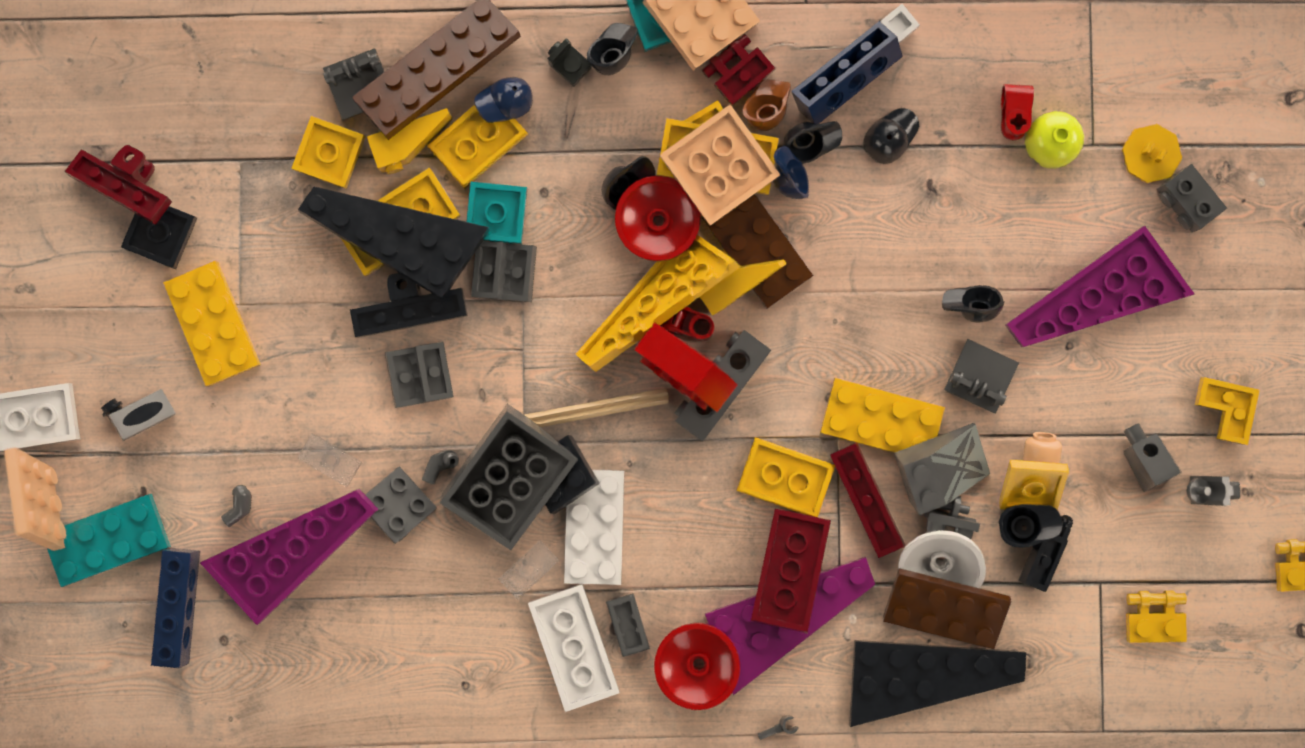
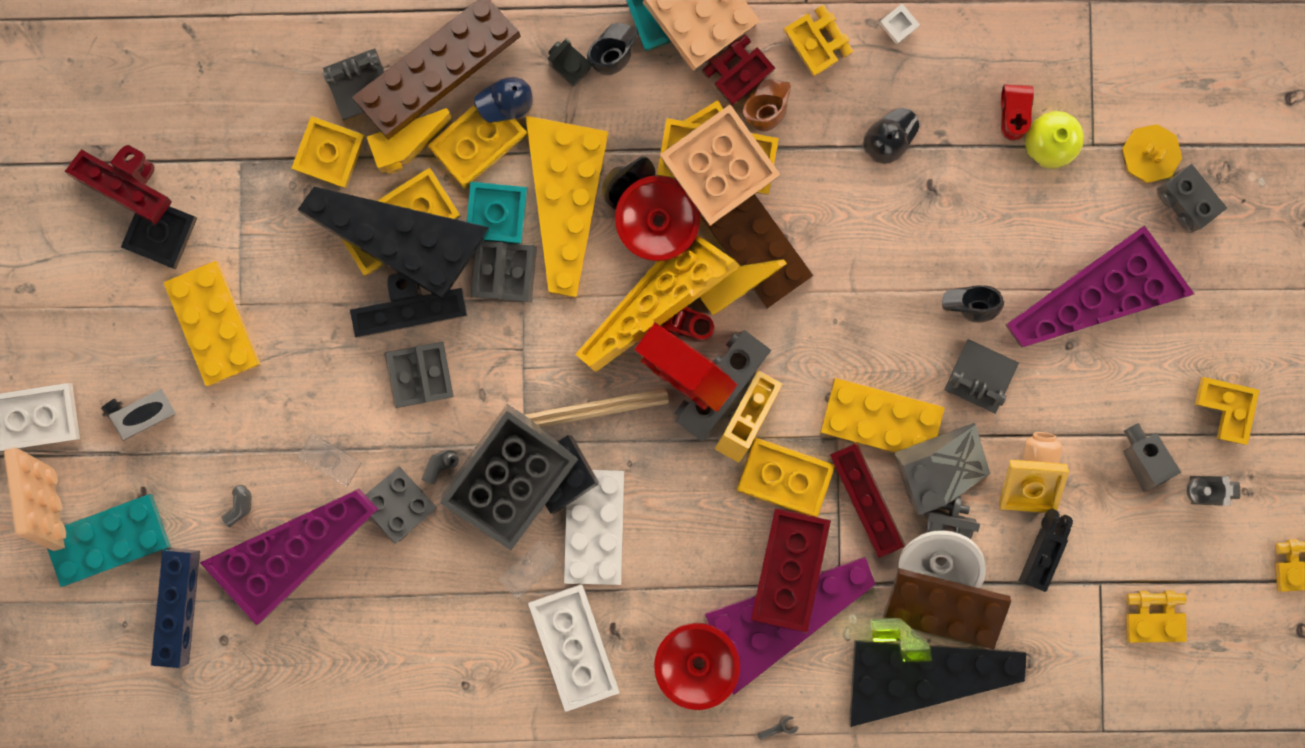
(566, 181): none -> yellow wing
(628, 625): dark grey plate -> none
(748, 416): none -> yellow slope
(793, 176): dark blue cap -> none
(812, 46): none -> yellow plate
(812, 141): black cap -> none
(847, 73): dark blue brick -> none
(912, 645): none -> clear neon green slope
(1042, 524): black cap -> none

